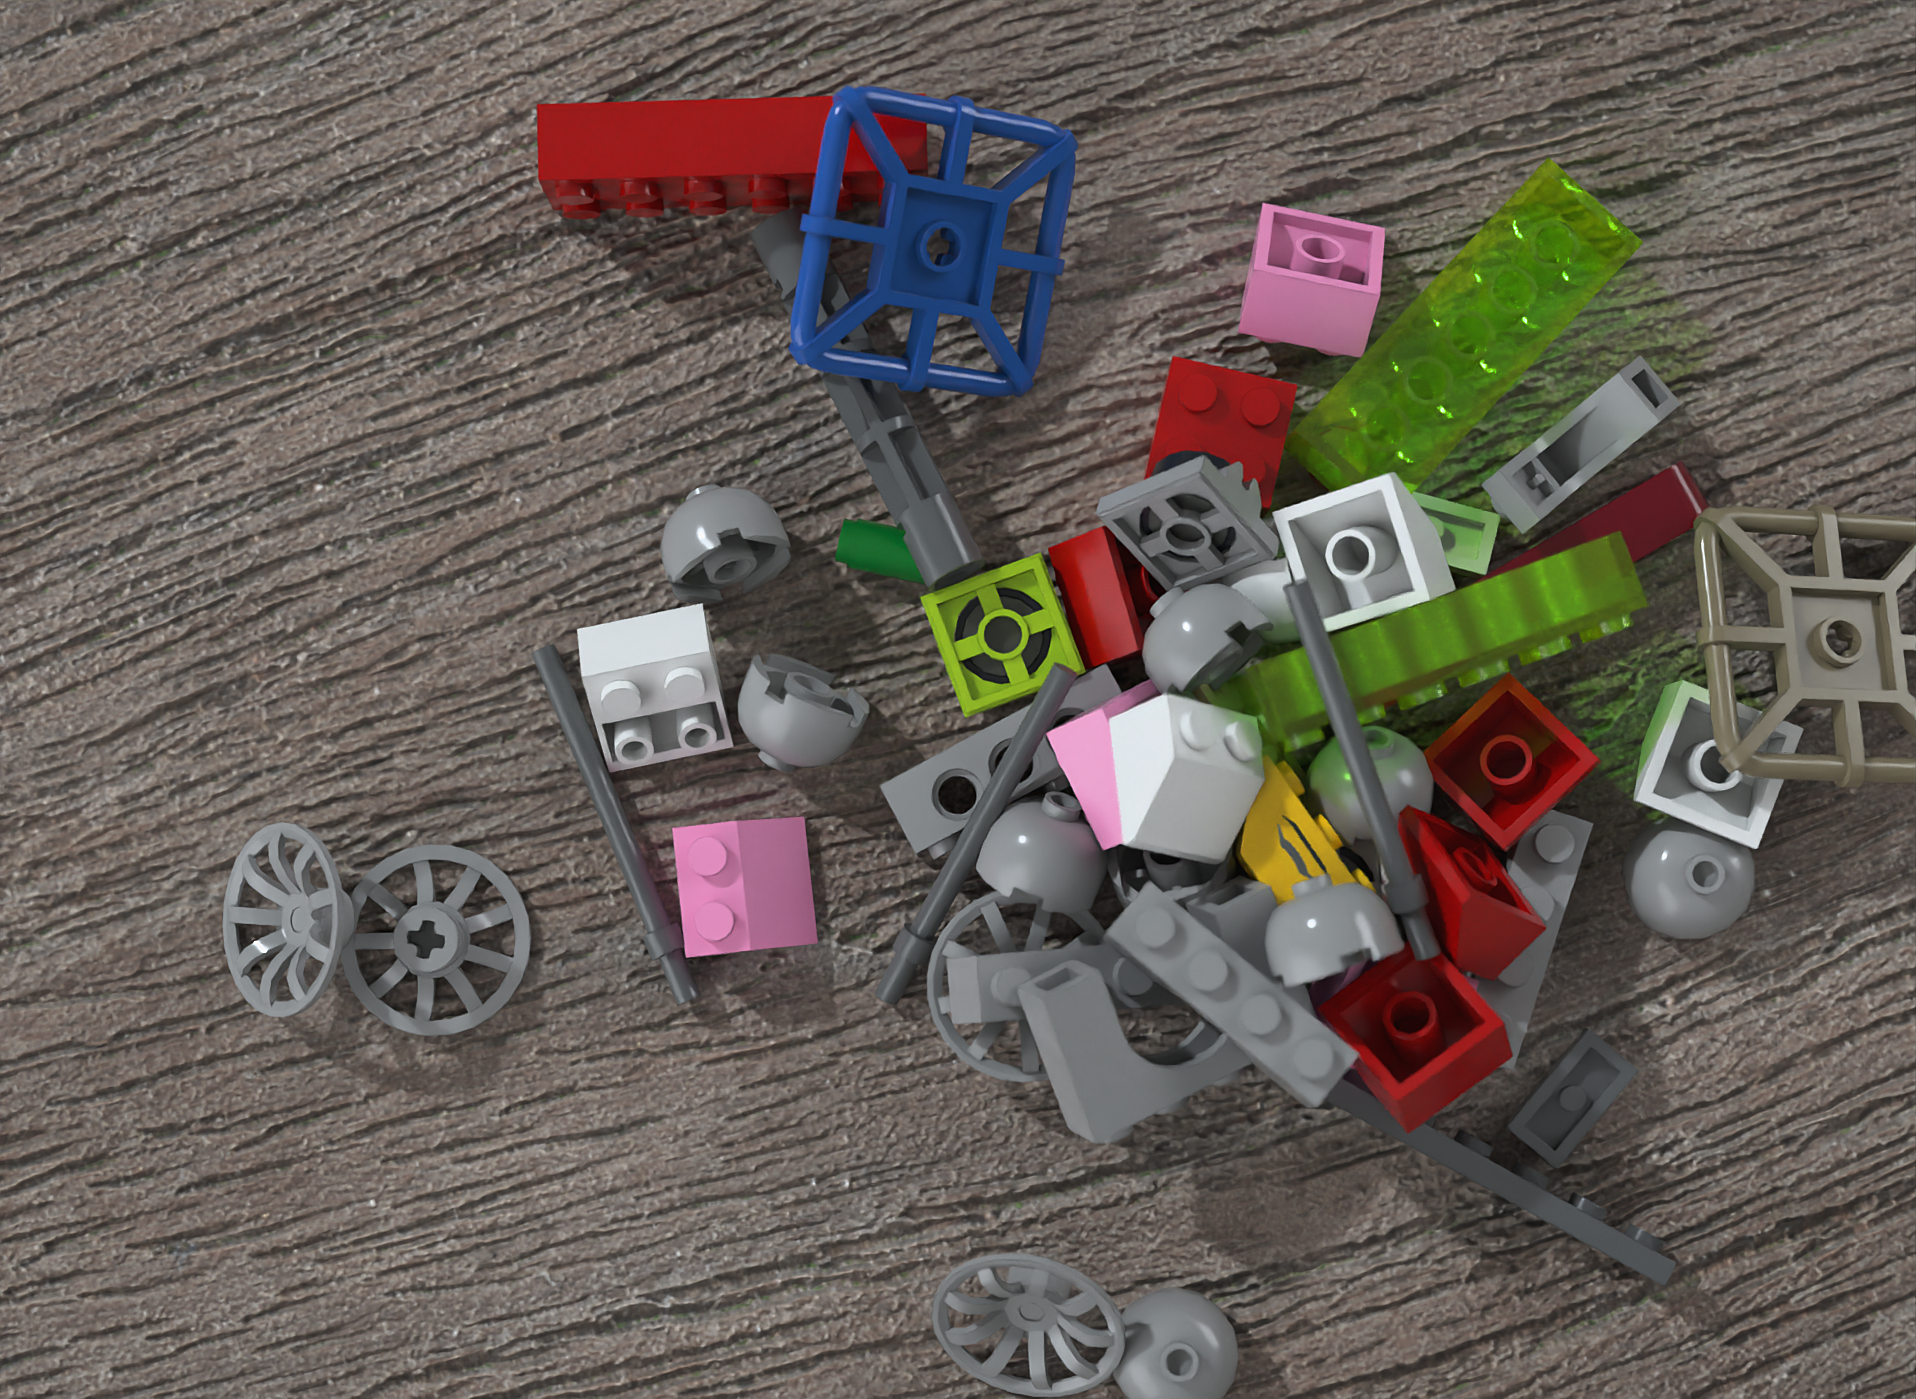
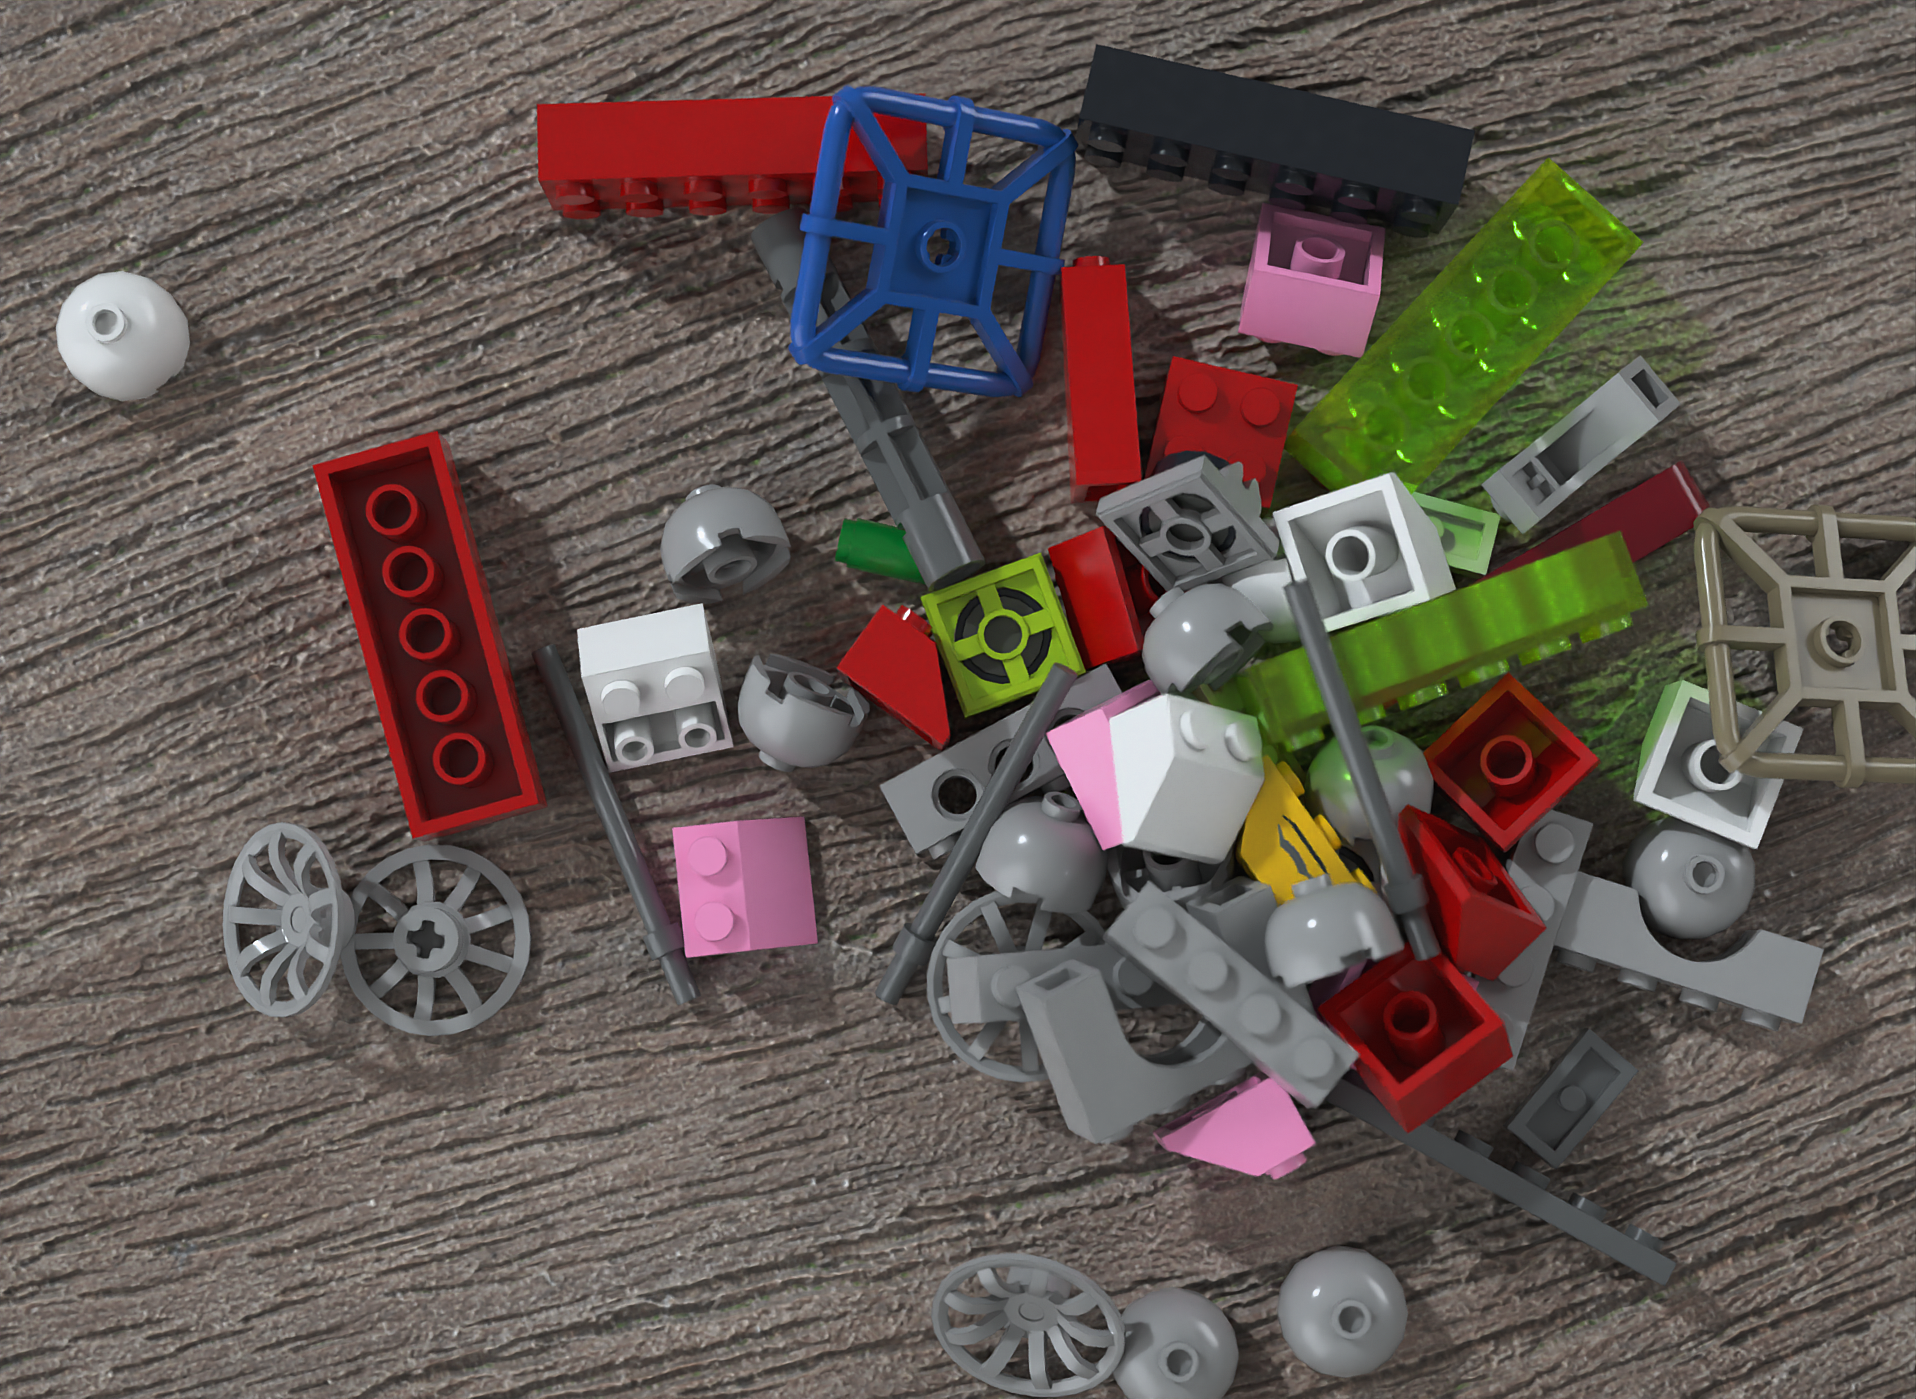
(122, 335): none -> white cylinder
(430, 636): none -> red brick
(900, 673): none -> red slope
(1098, 379): none -> red slope
(1243, 1129): none -> bright pink slope
(1272, 142): none -> black brick
(1342, 1311): none -> light grey cylinder
(1759, 973): none -> light grey arch

